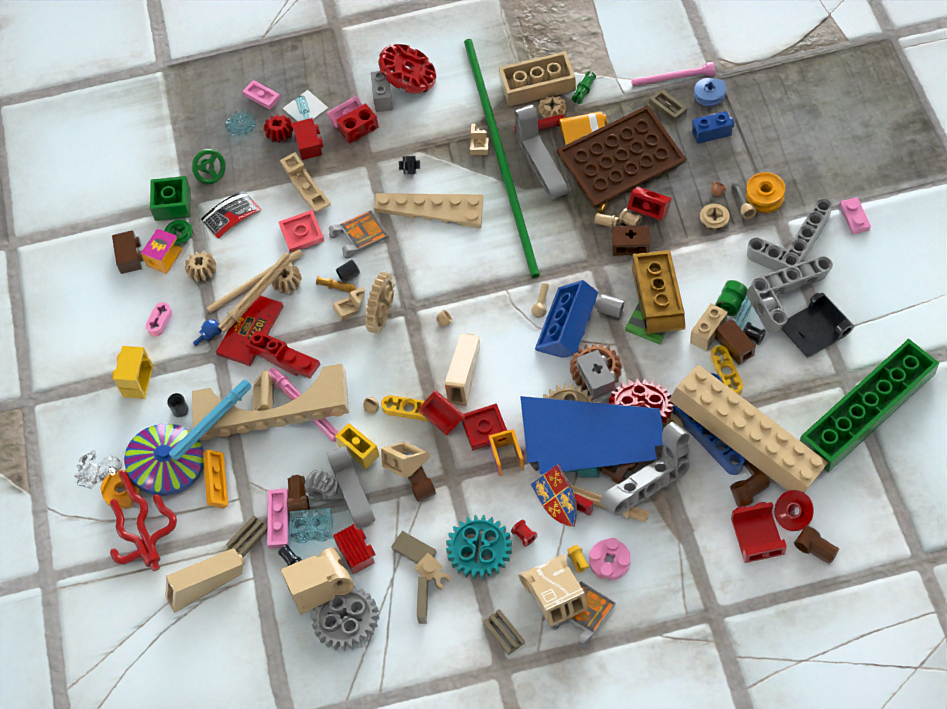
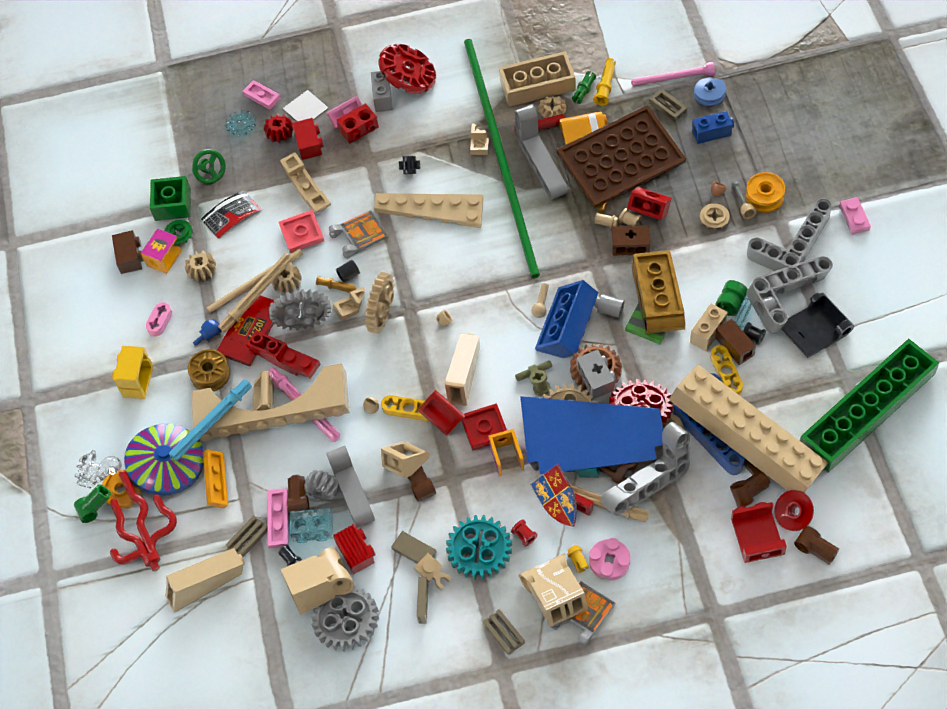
(88, 506): none -> green piece
(174, 400): black beam -> none
(204, 361): none -> pearl gold wheel
(286, 310): none -> light grey gear
(302, 106): clear light blue axle -> none
(357, 445): yellow brick -> none
(537, 377): none -> olive piece
(604, 86): none -> yellow pin

